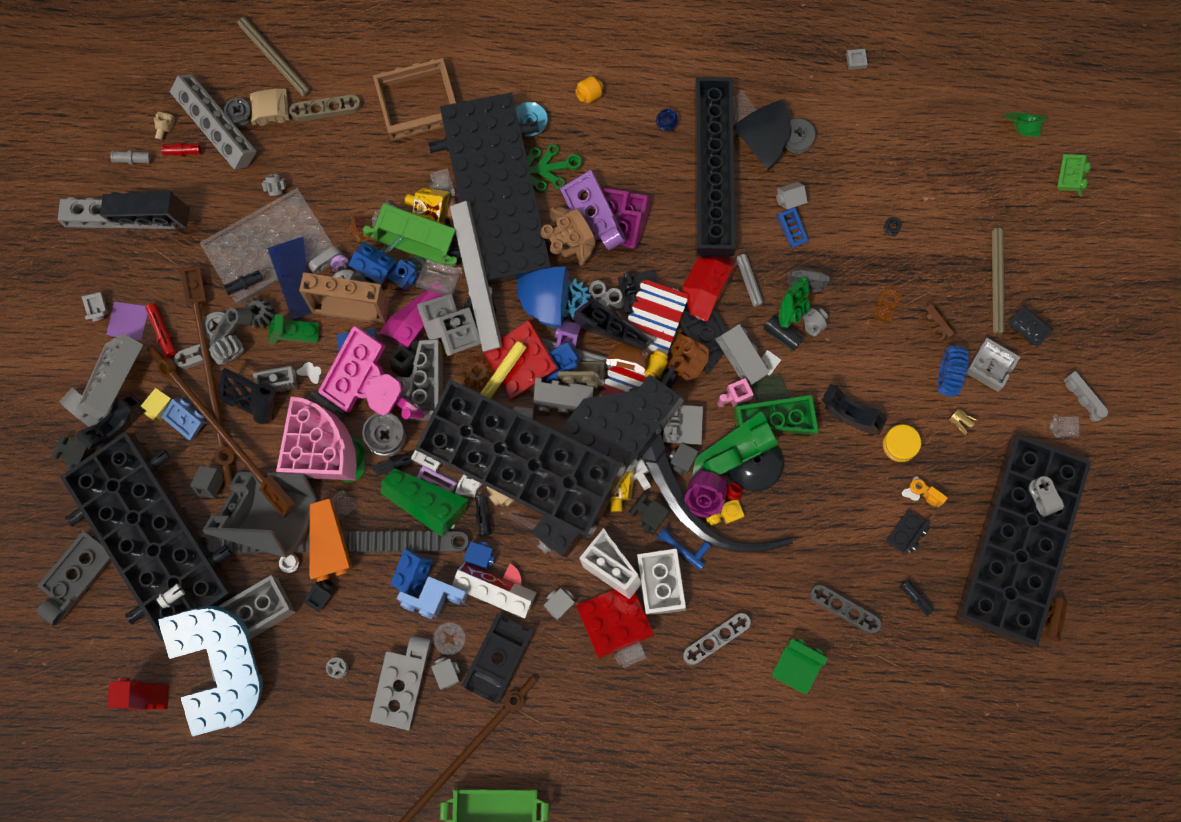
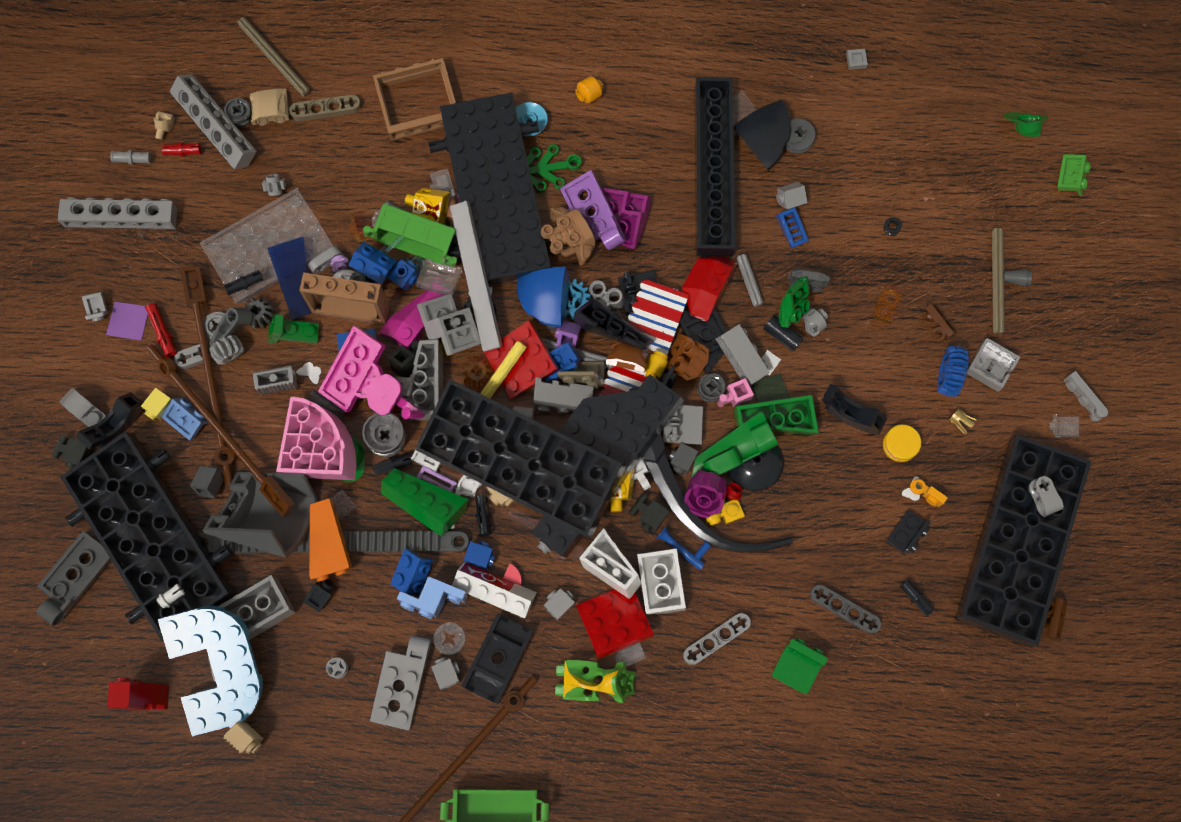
(109, 375): light grey wedge -> none
(145, 208): black wedge -> none
(244, 738): none -> tan brick
(260, 398): black piece -> none
(289, 564): white plate -> none
(576, 681): none -> bright green hips
(671, 116): clear blue piece -> none
(711, 387): none -> dark grey wheel
(1019, 277): none -> dark grey cone
(1030, 326): black bracket -> none

